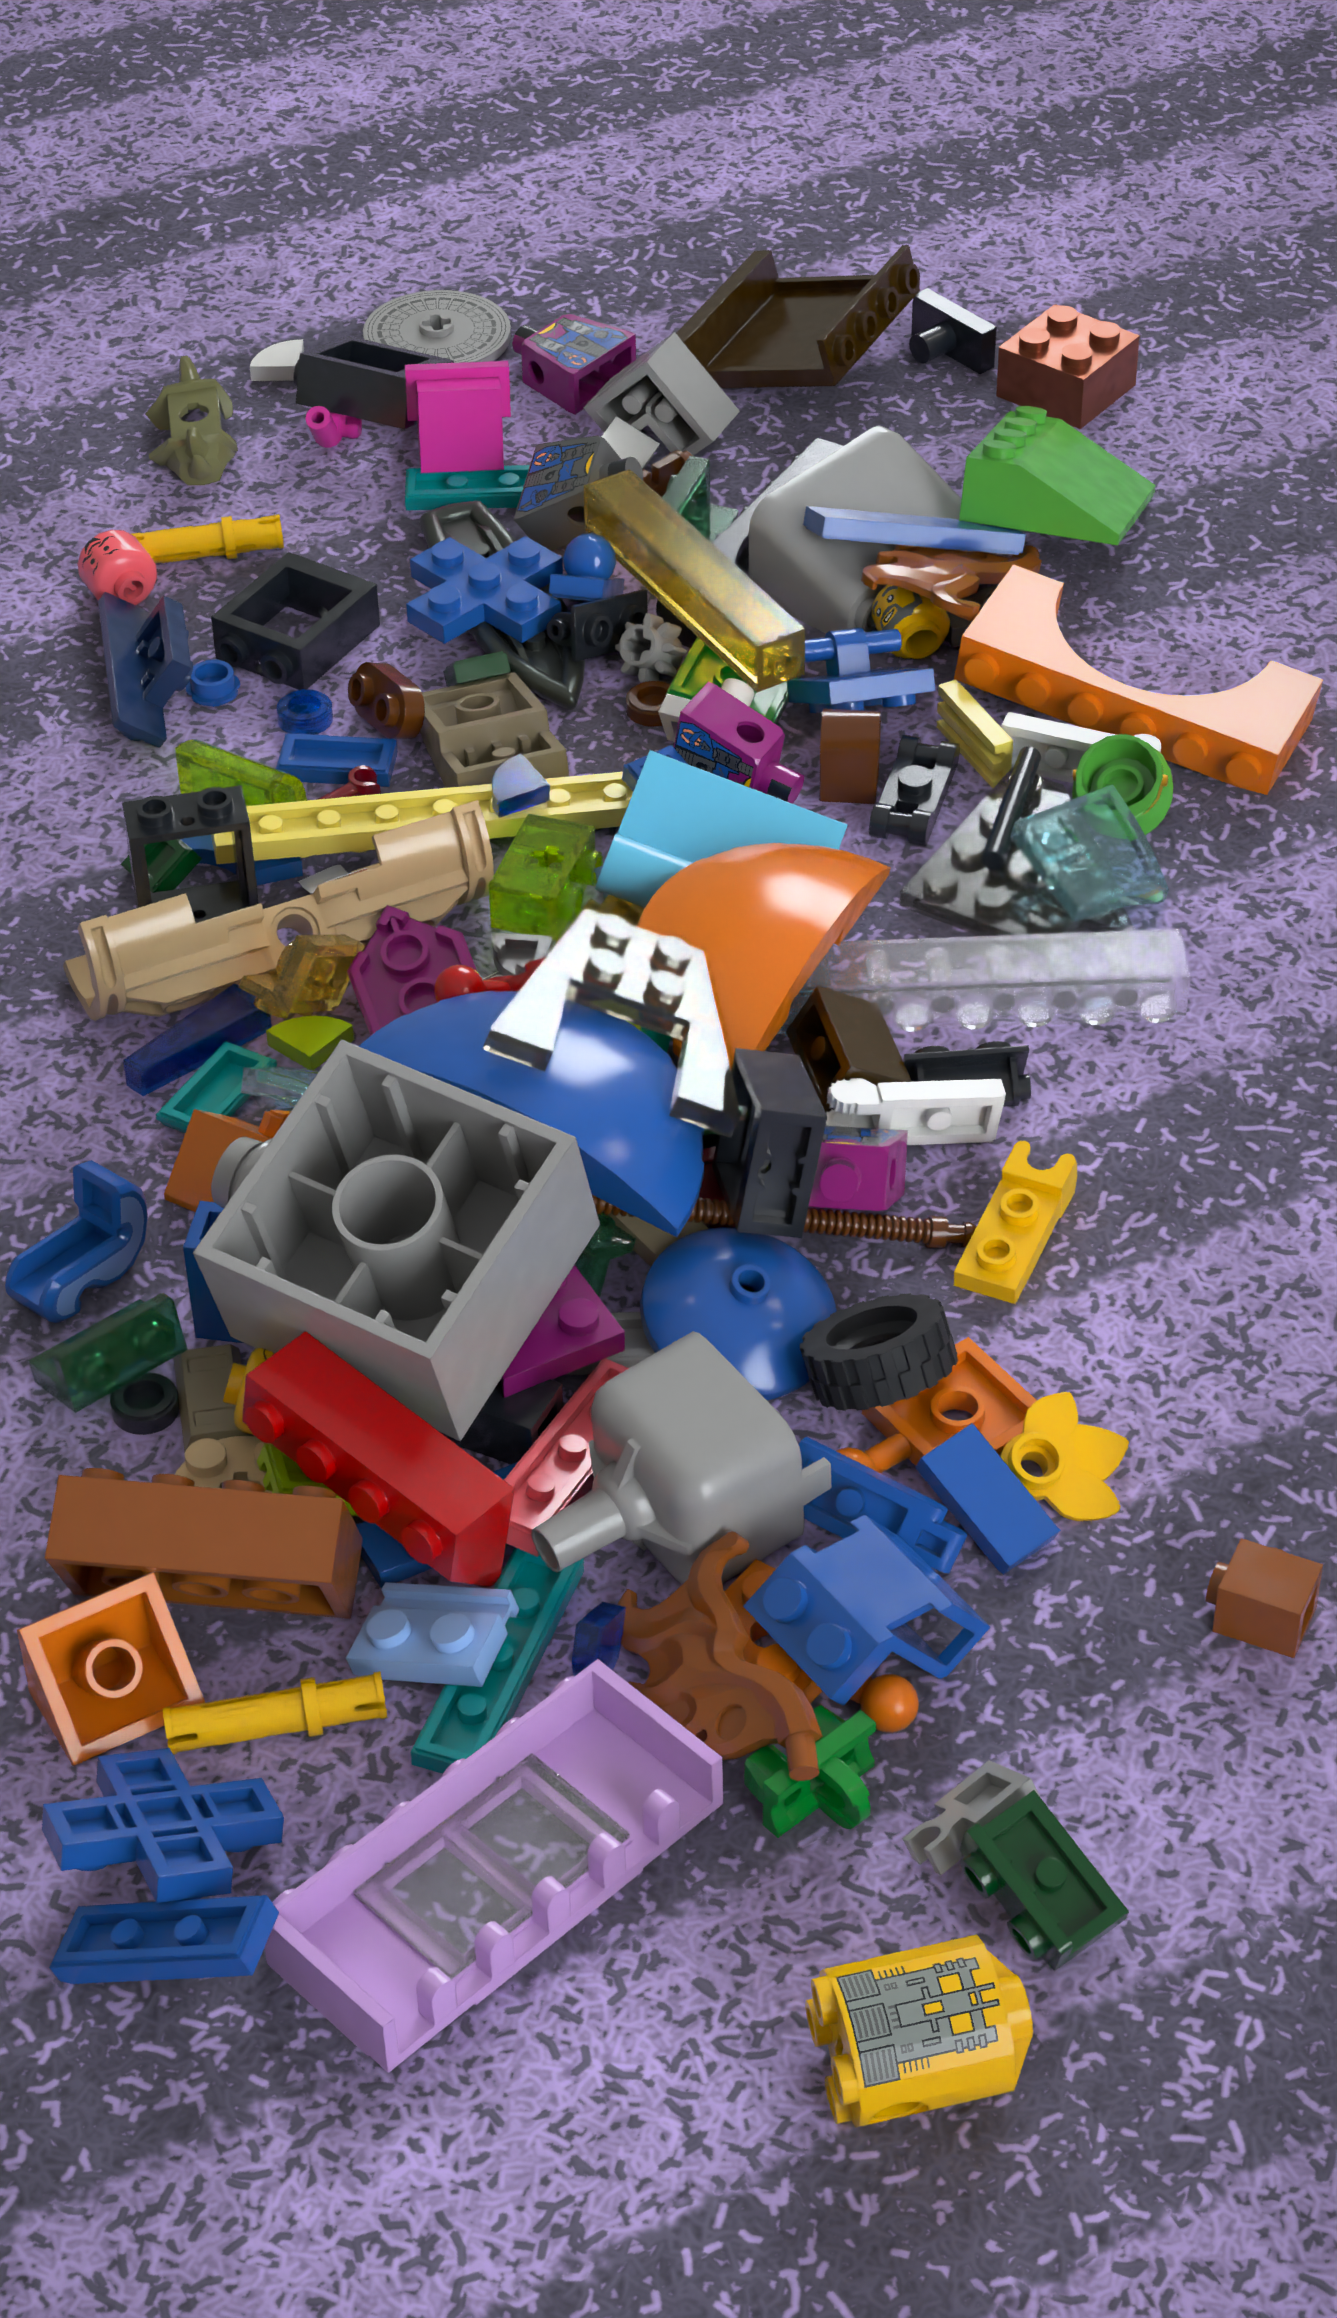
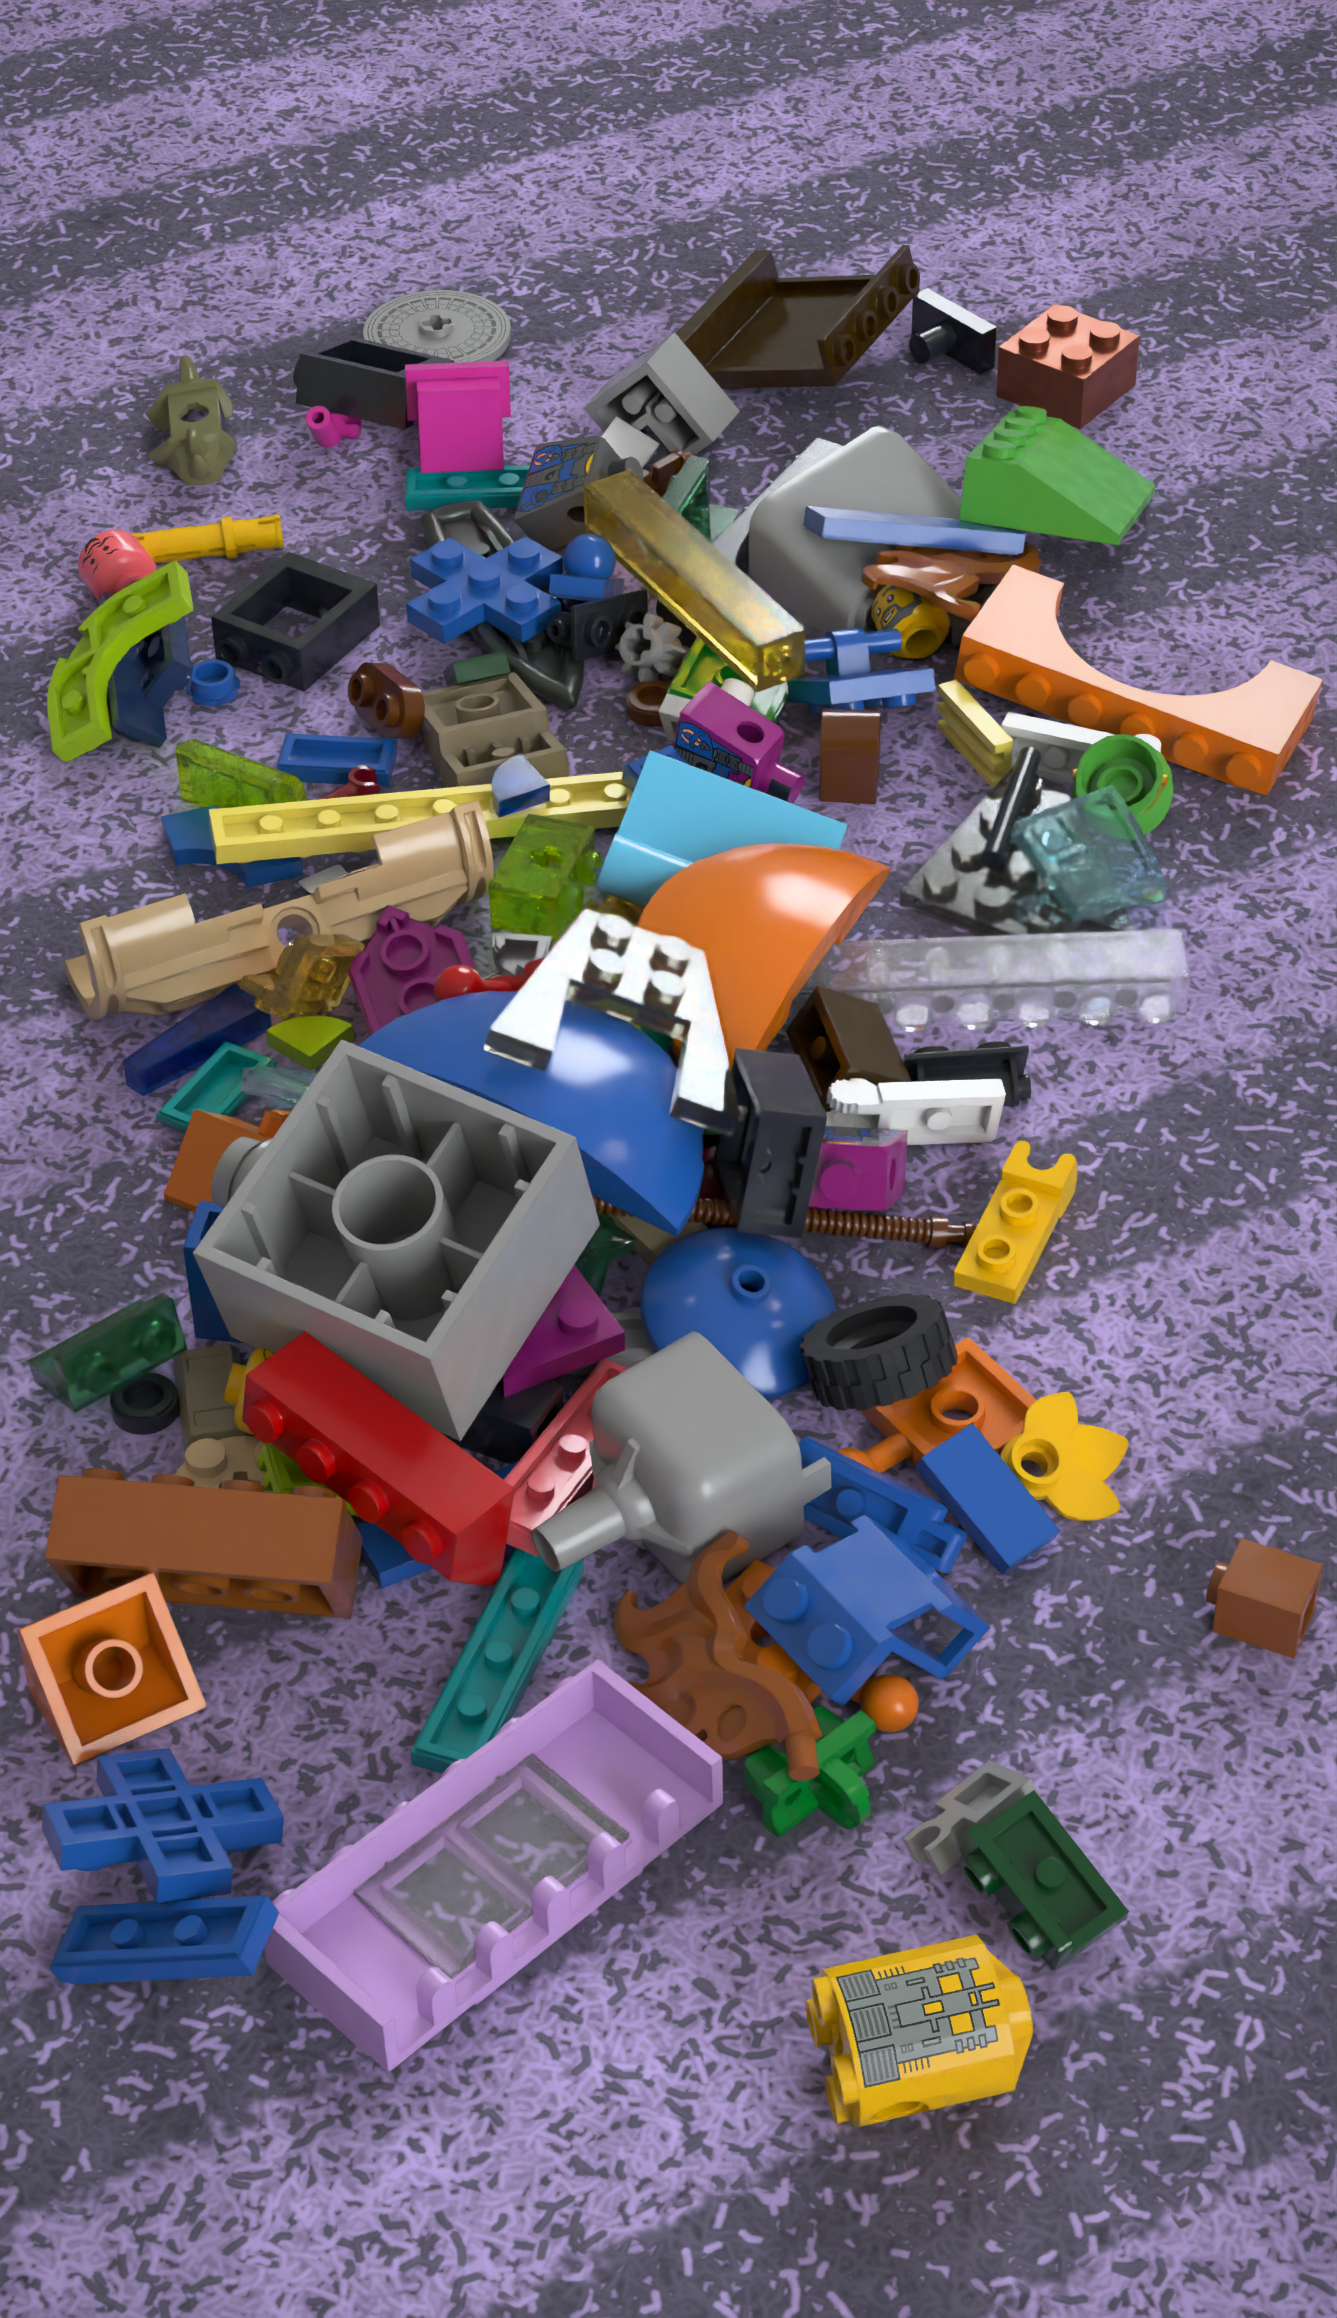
(80, 684): none -> lime plate
(84, 1252): blue animal -> none
(167, 864): dark green tile -> none
(189, 816): black window -> none
(275, 1713): yellow pin -> none
(276, 361): white tile -> none
(304, 712): clear blue tile -> none
(433, 1634): light blue plate -> none
(572, 358): magenta torso -> none
(598, 1637): clear blue tile -> none
(914, 792): black plate -> none

